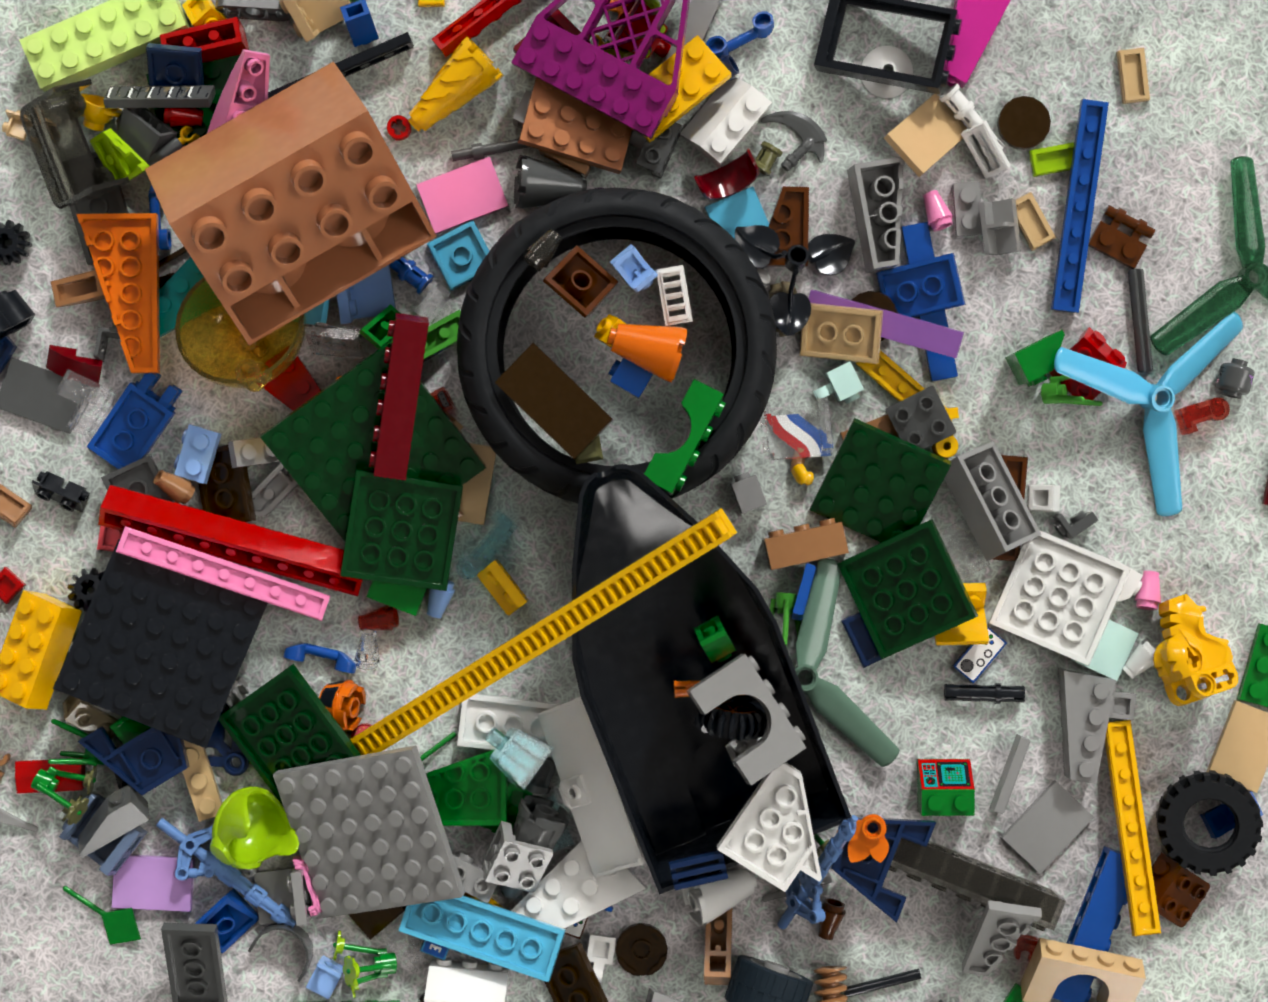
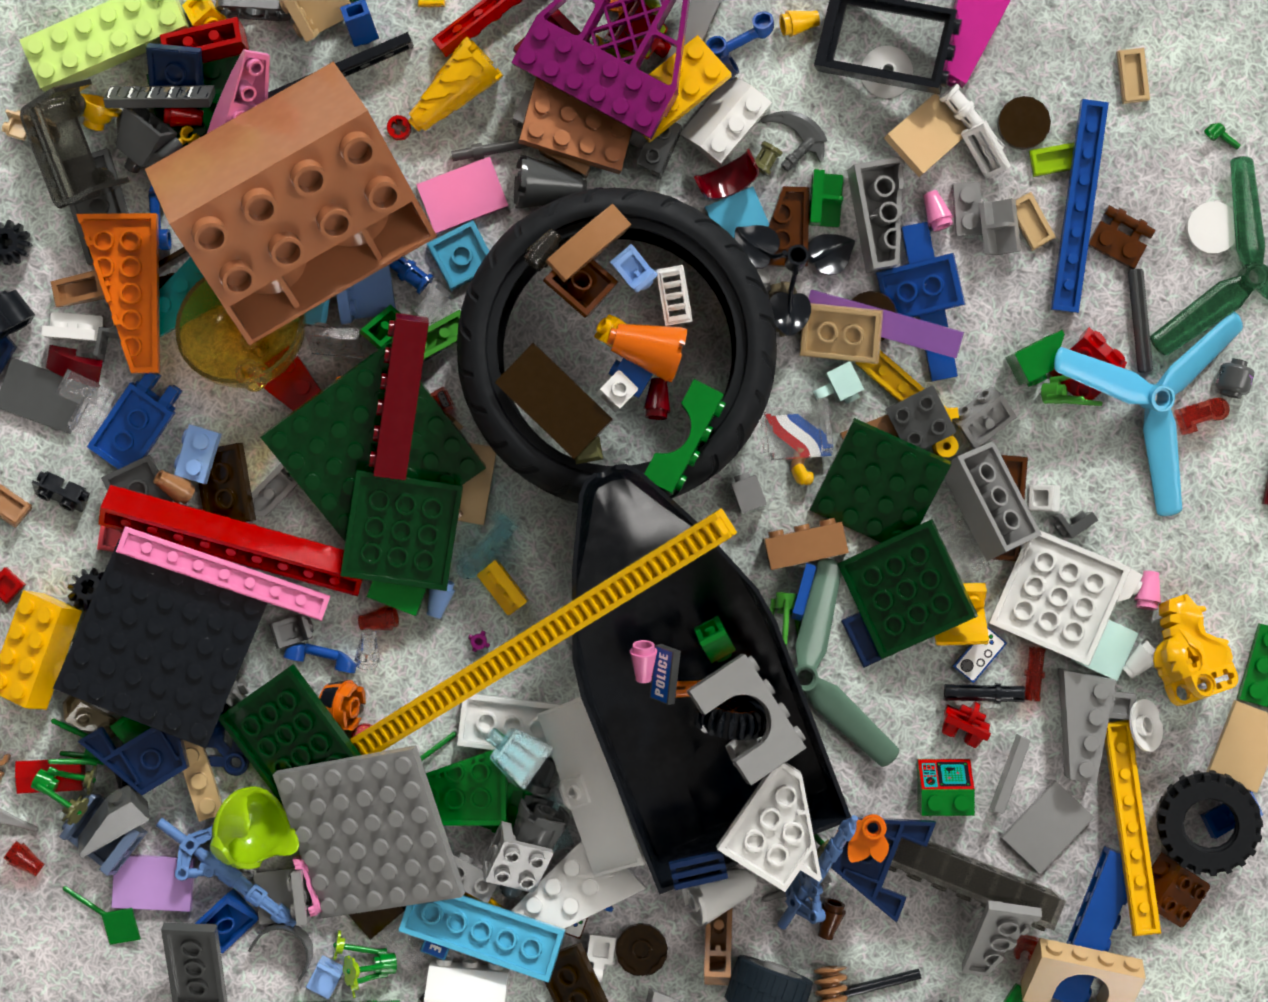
(23, 858): none -> clear red cone
(73, 327): none -> white bracket
(118, 155): lime wing -> none
(250, 453): light grey plate -> none
(291, 630): none -> dark grey bracket
(479, 641): none -> magenta piece
(588, 243): none -> medium nougat slope
(617, 391): none -> white bracket
(643, 660): none -> bright pink cone
(657, 400): none -> dark red cone
(665, 674): none -> tile
(798, 21): none -> yellow cone
(825, 199): none -> green panel
(969, 720): none -> red hips
(984, 417): none -> light grey bracket
(1034, 673): none -> clear red pin
(1146, 725): none -> white dish
(1211, 227): none -> white tile
(1218, 129): none -> green hand

